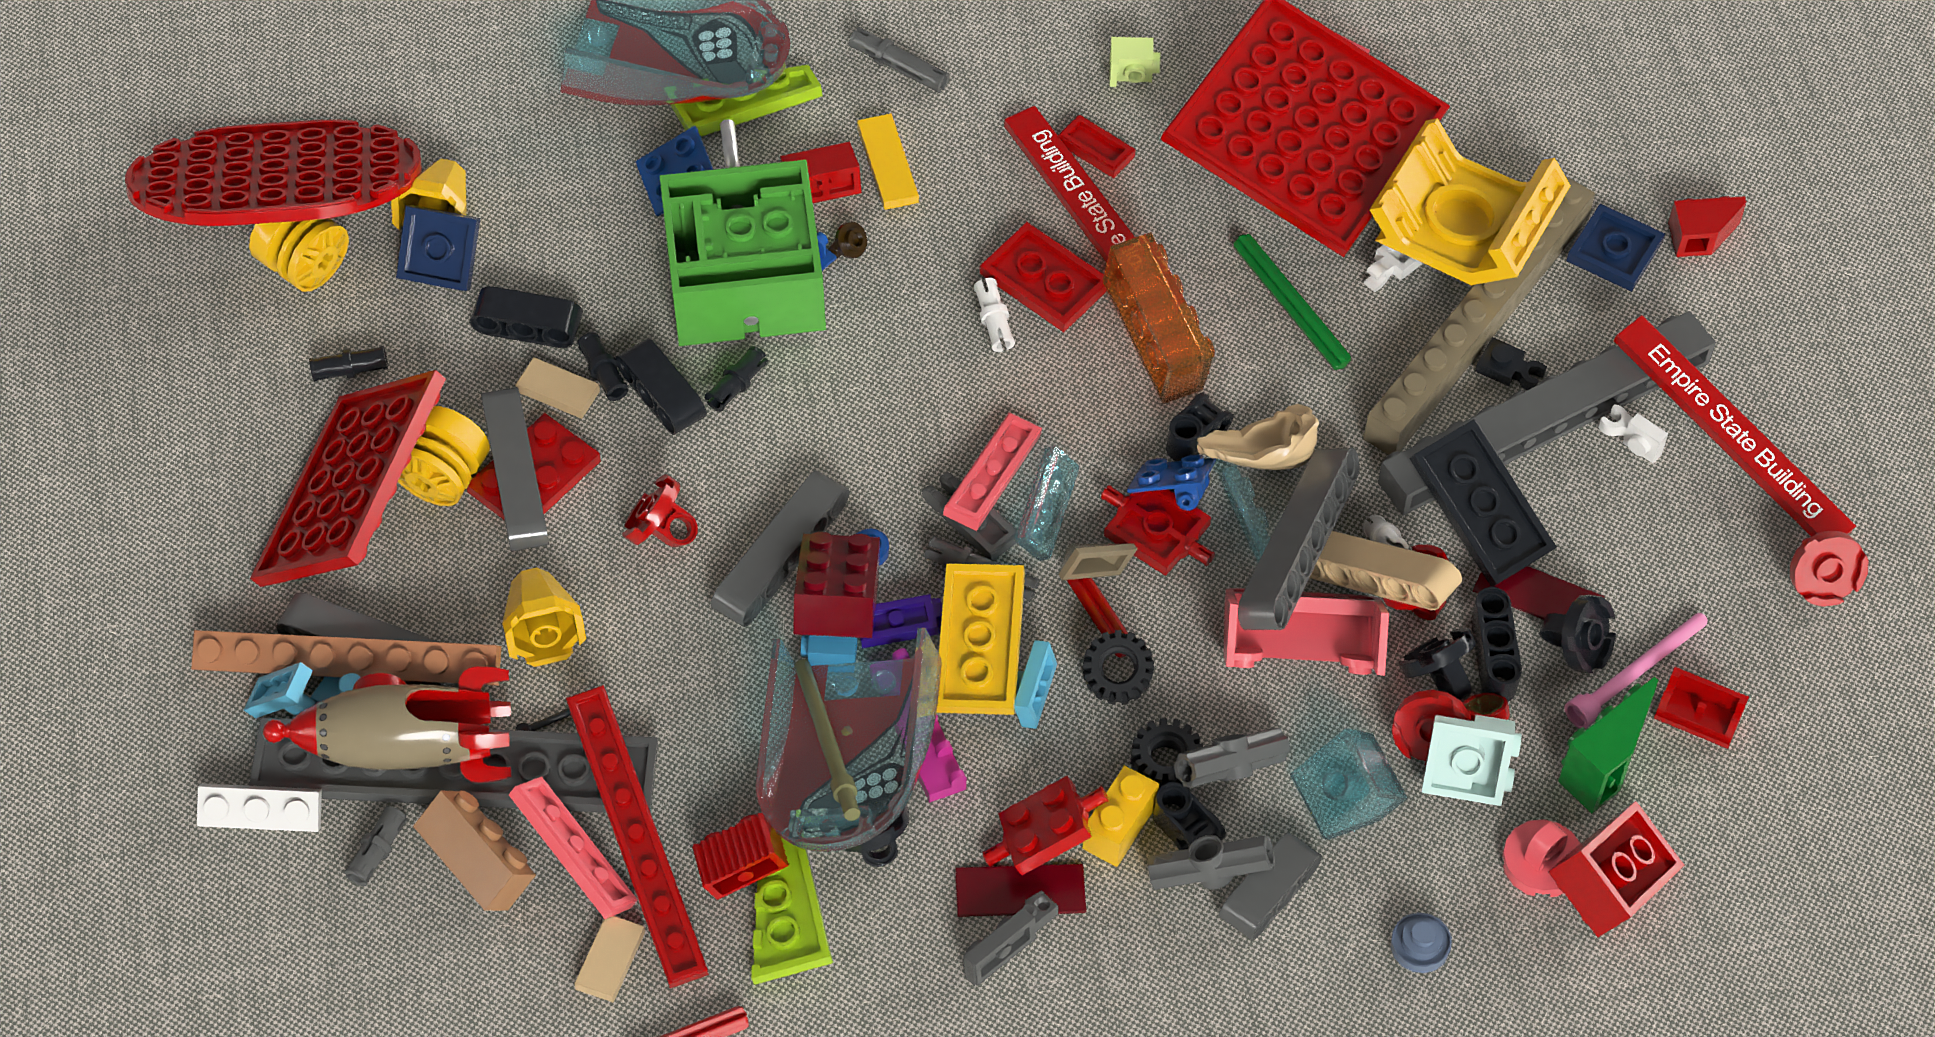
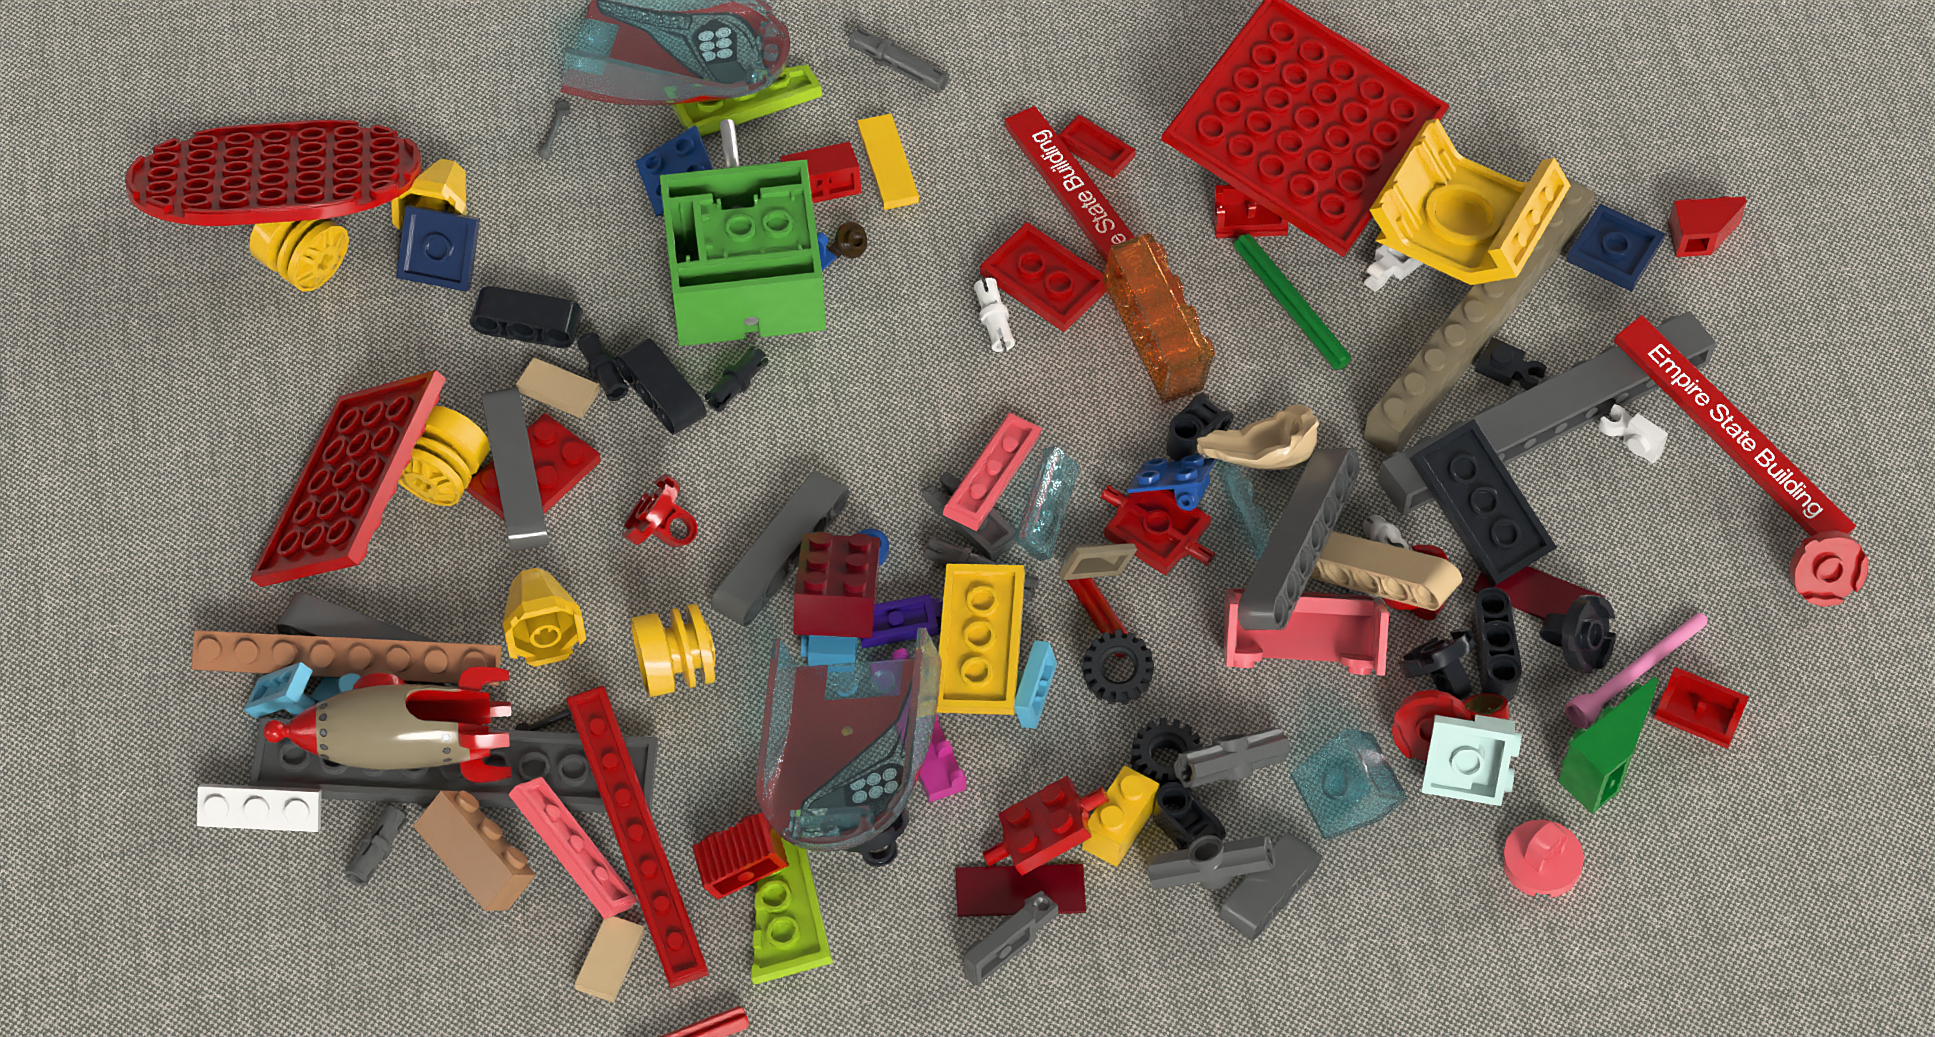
(348, 363): black pin -> none
(562, 109): none -> dark grey hinge
(673, 650): none -> yellow wheel
(842, 784): olive bar -> none
(1132, 60): yellowish green brick -> none
(1239, 214): none -> red hinge
(1421, 942): sand blue plate -> none
(1616, 869): red slope -> none

